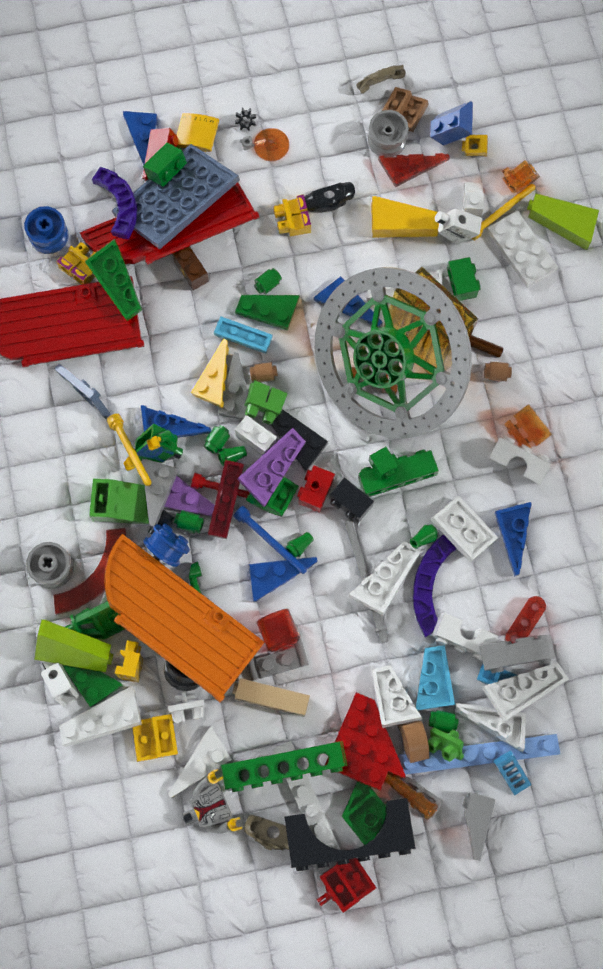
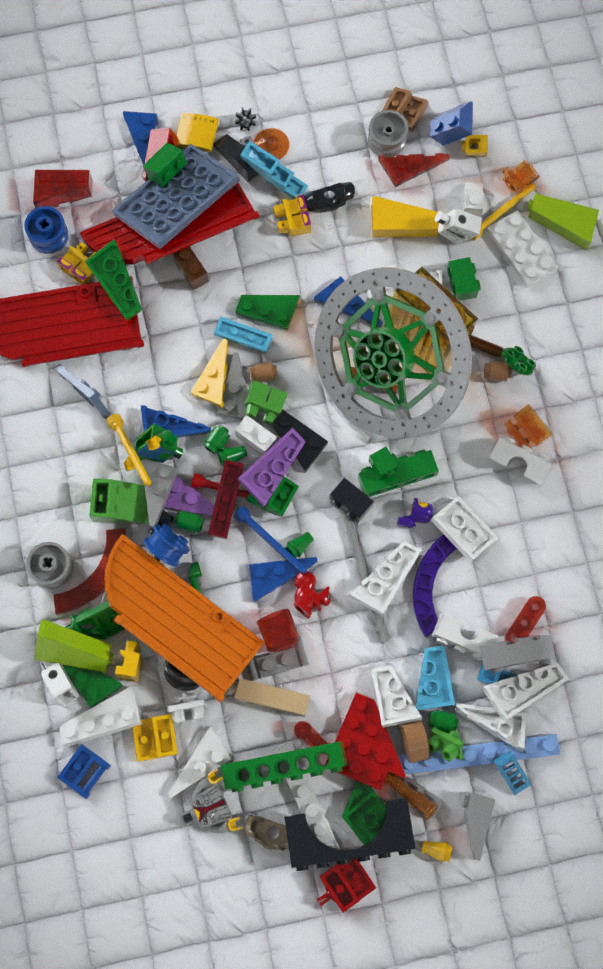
(61, 186): none -> clear red wedge
(79, 766): none -> blue plate
(125, 200): dark purple tile -> none
(231, 151): none -> black slope
(267, 281): green brick -> none
(272, 170): none -> medium azure slope
(306, 597): none -> red animal
(306, 732): none -> clear red leg
(316, 488): red brick -> none
(393, 72): dark tan piece -> none
(420, 513): none -> dark purple piece
(424, 536): green cone -> none
(438, 850): none -> yellow cone
(513, 529): blue wing -> none
(518, 361): none -> green dish

